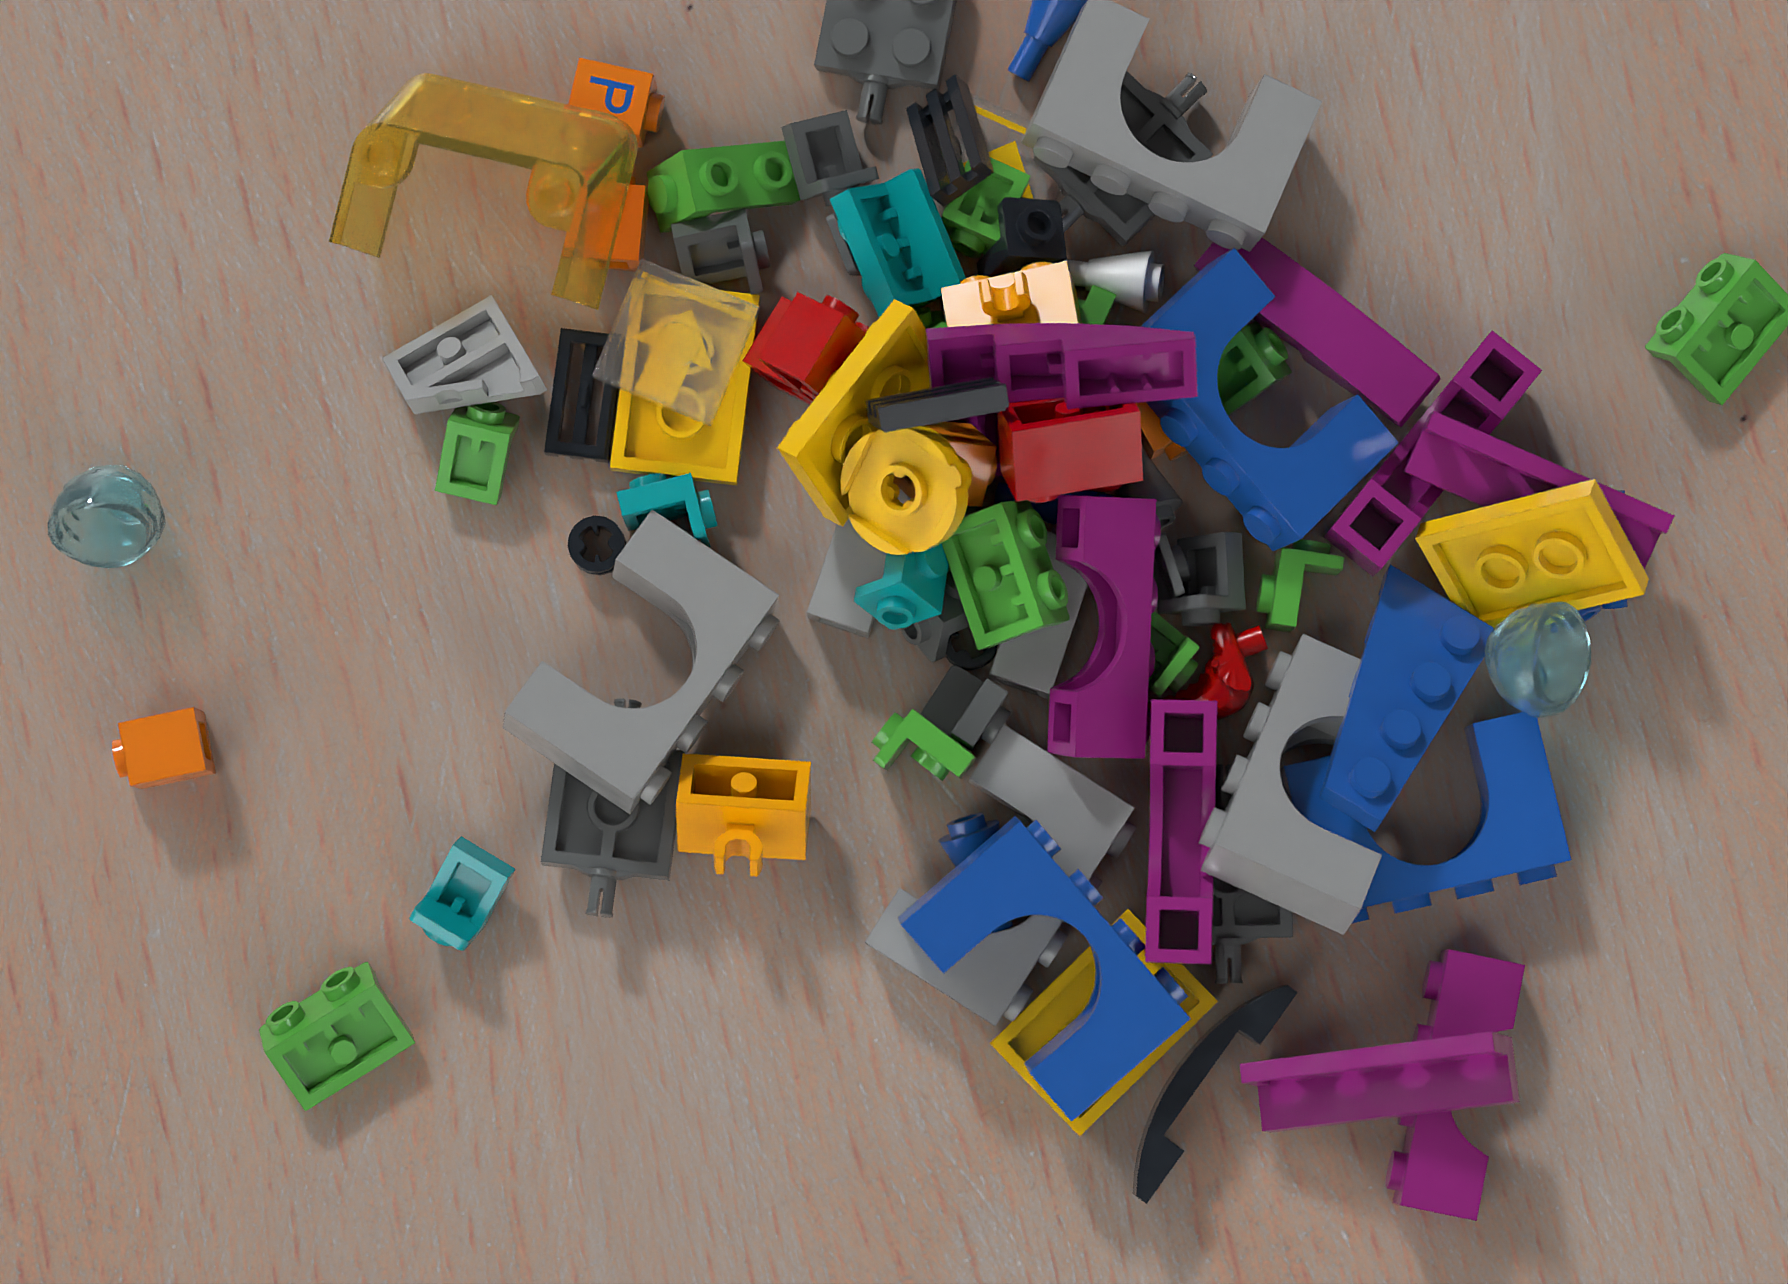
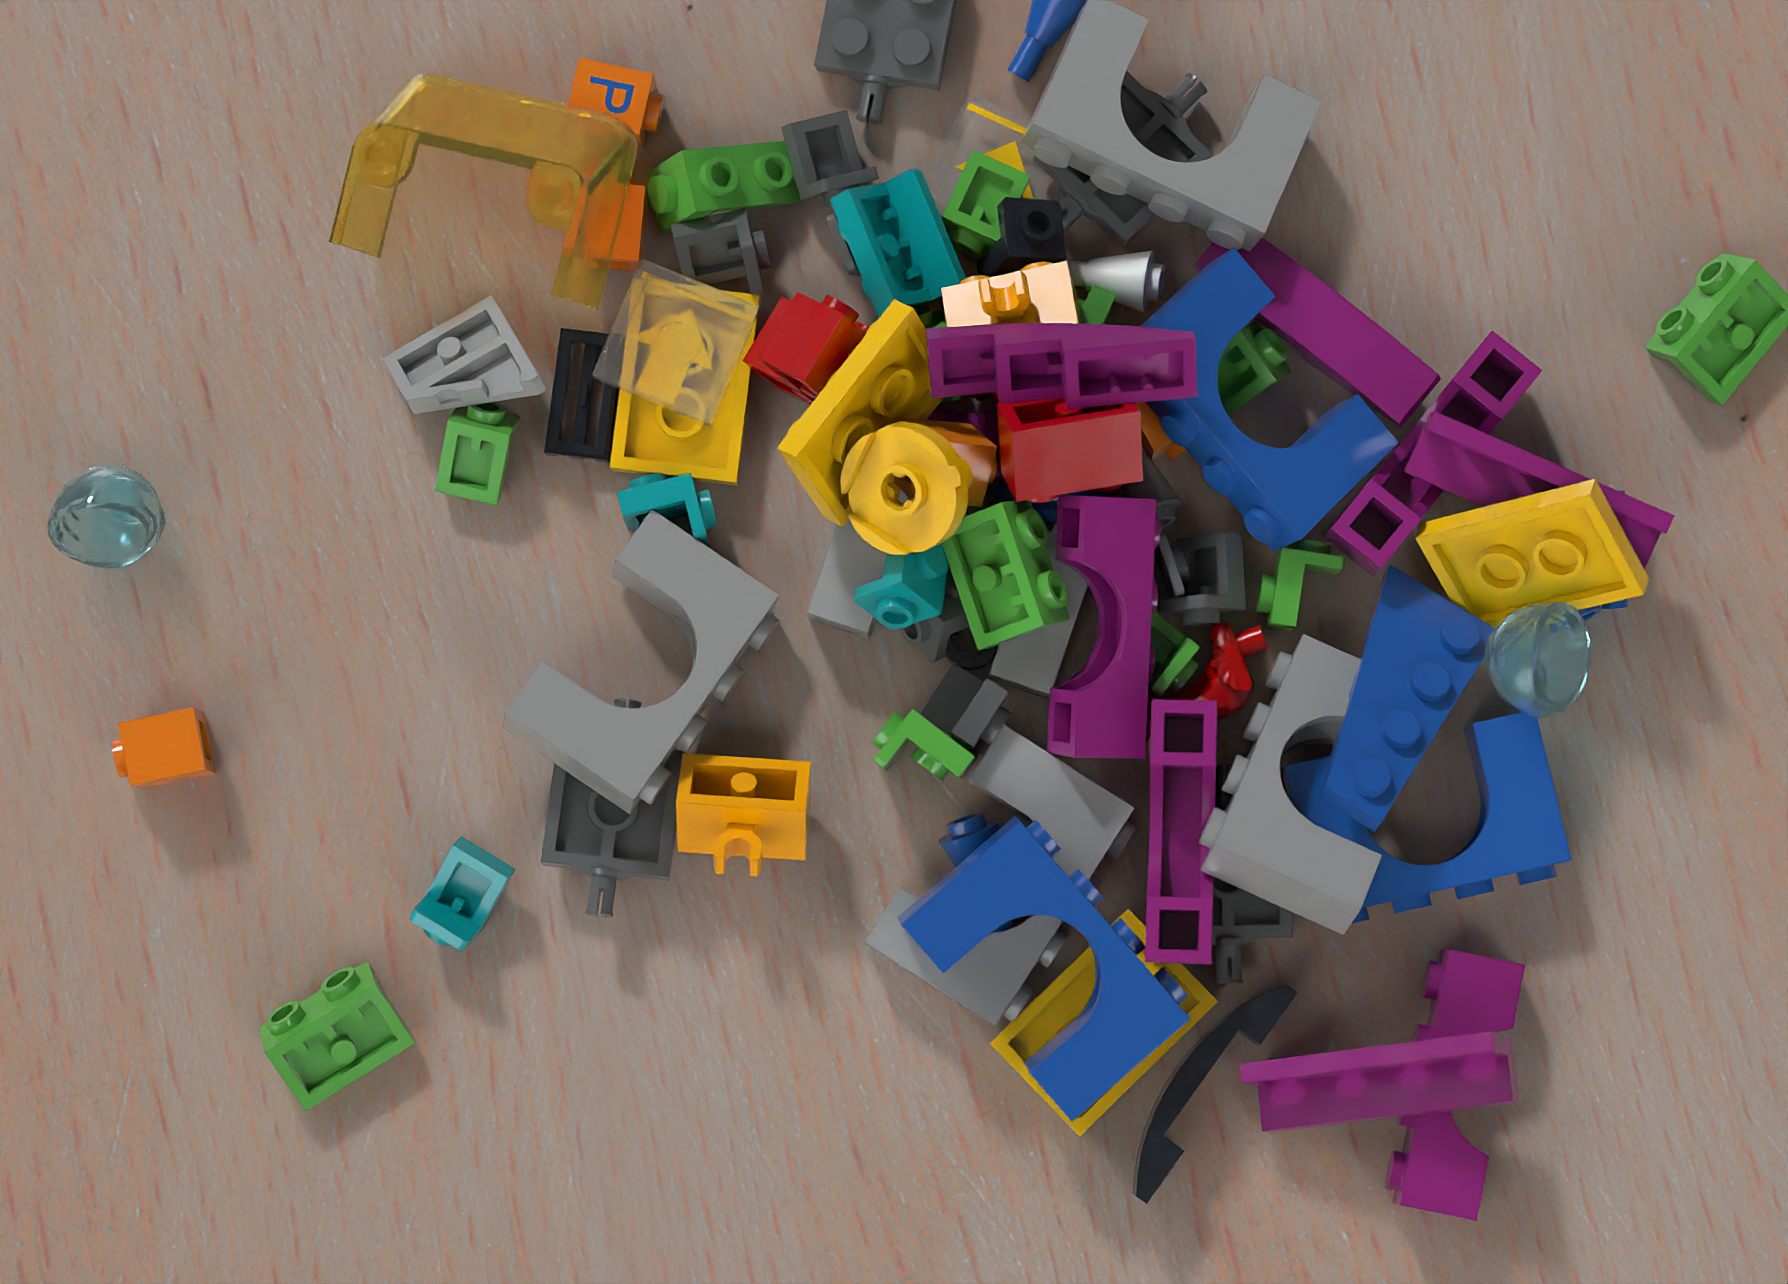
(578, 548): black bush -> none
(921, 122): black tile -> none
(937, 404): black tile -> none

